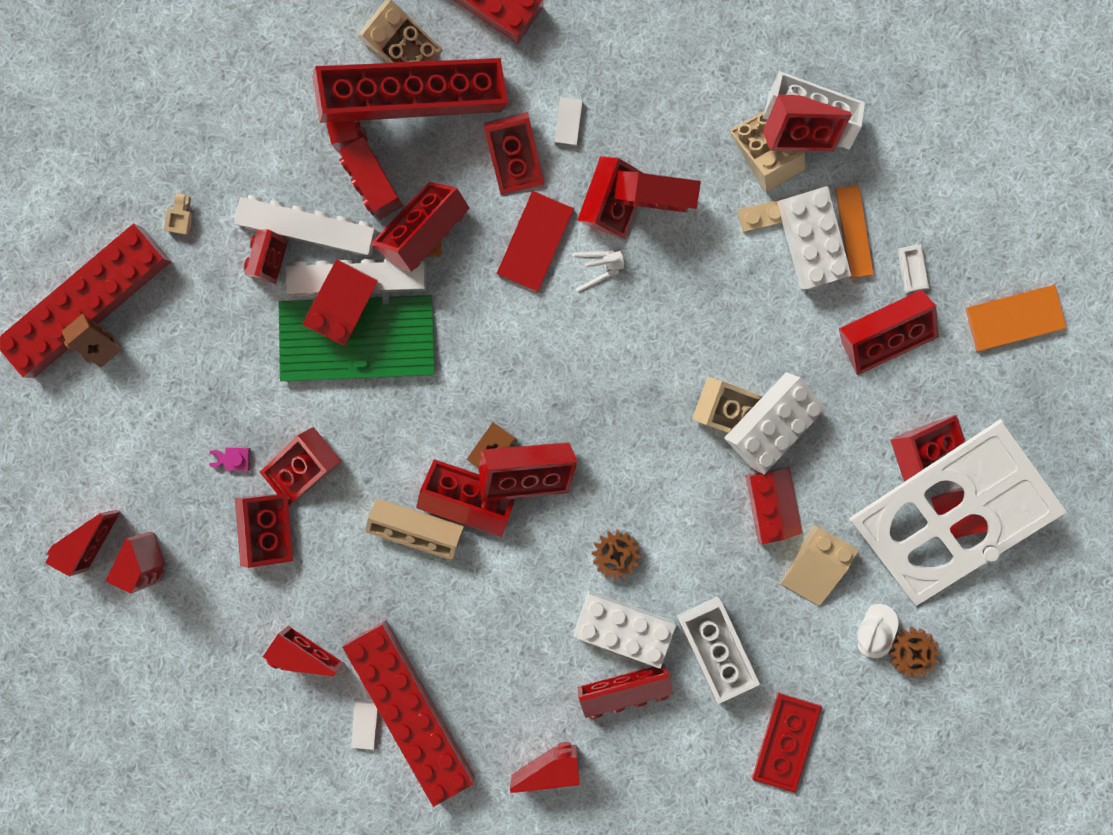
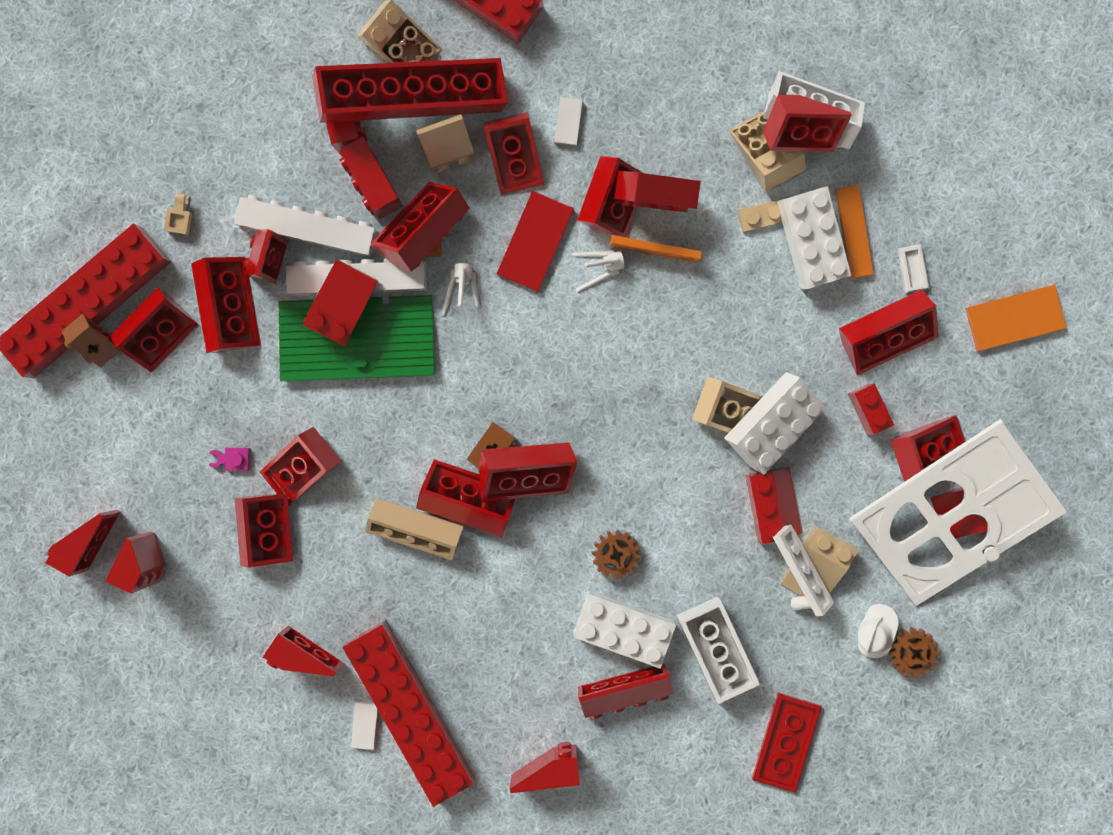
(153, 330): none -> red slope
(225, 304): none -> red slope
(446, 144): none -> tan slope
(462, 275): none -> white plant
(655, 249): none -> orange tile
(806, 575): none -> white piece
(870, 409): none -> red brick

